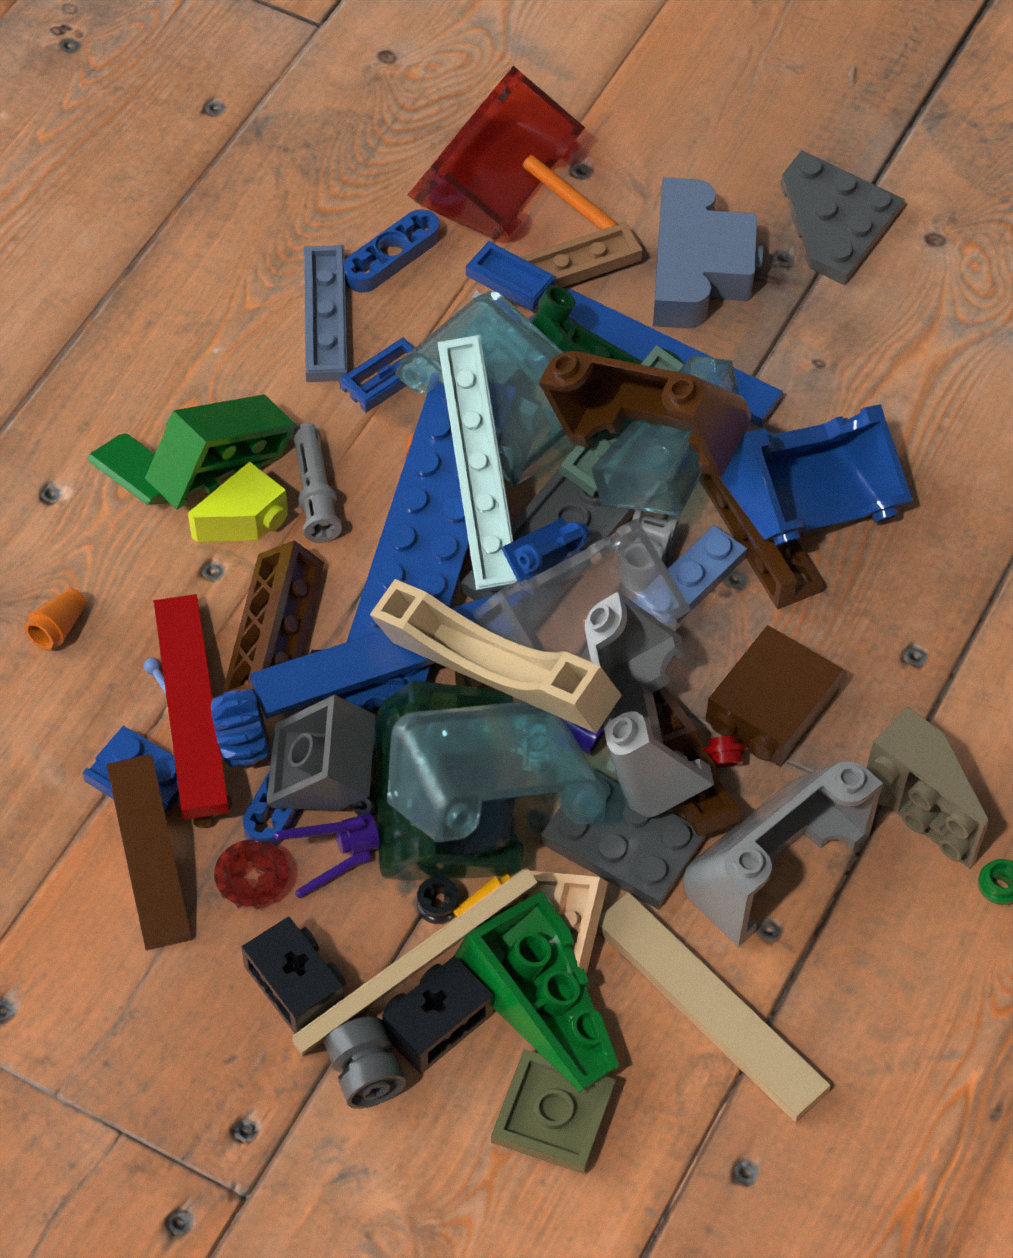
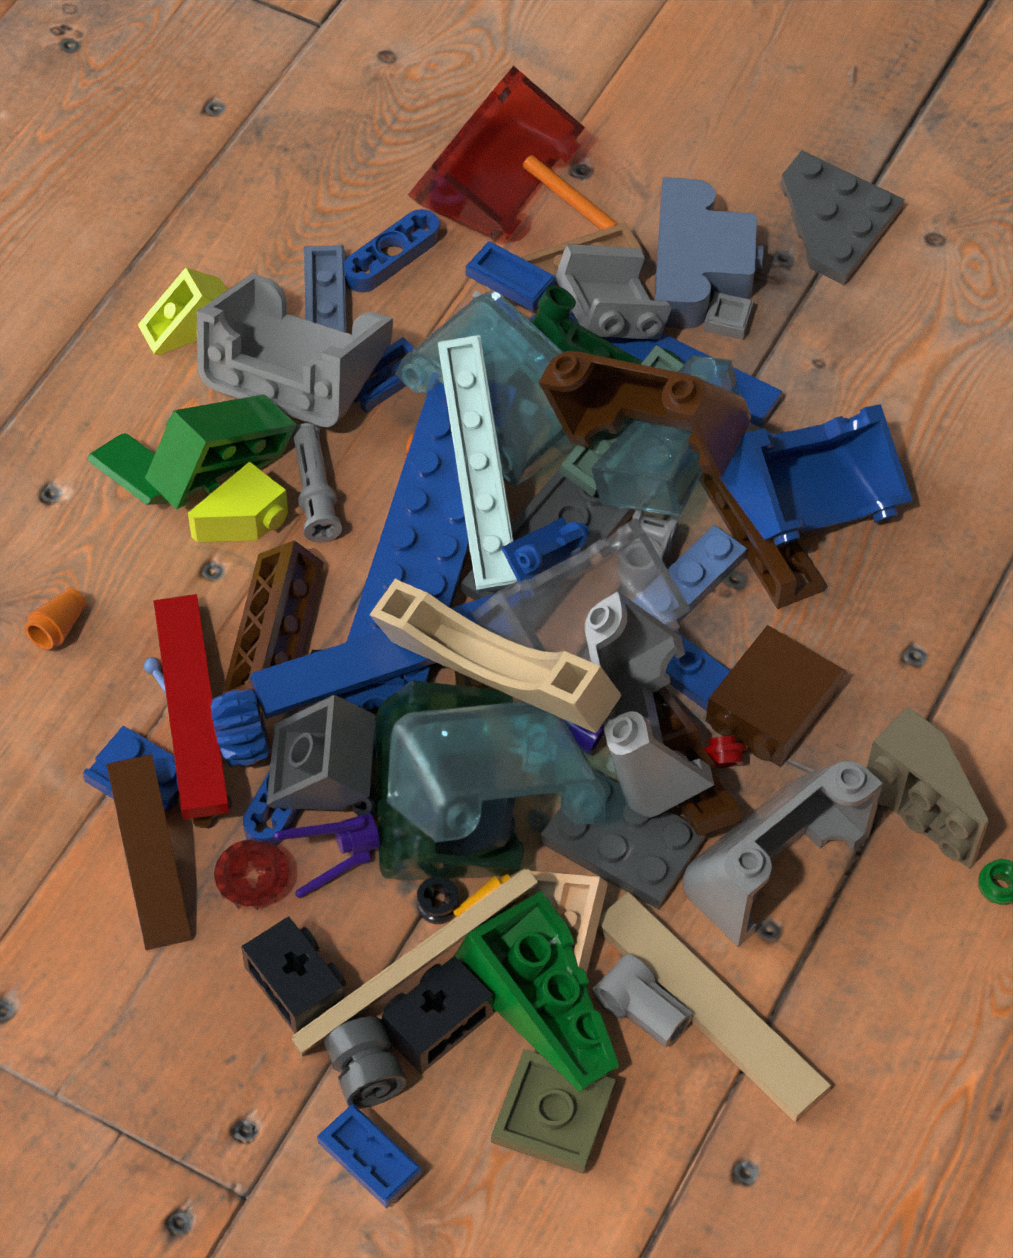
(174, 316): none -> neon yellow slope
(303, 367): none -> light grey windscreen
(369, 1155): none -> blue plate
(609, 292): none -> light grey panel
(633, 992): none -> light grey piece
(695, 673): none -> blue plate
(728, 315): none -> light grey tile

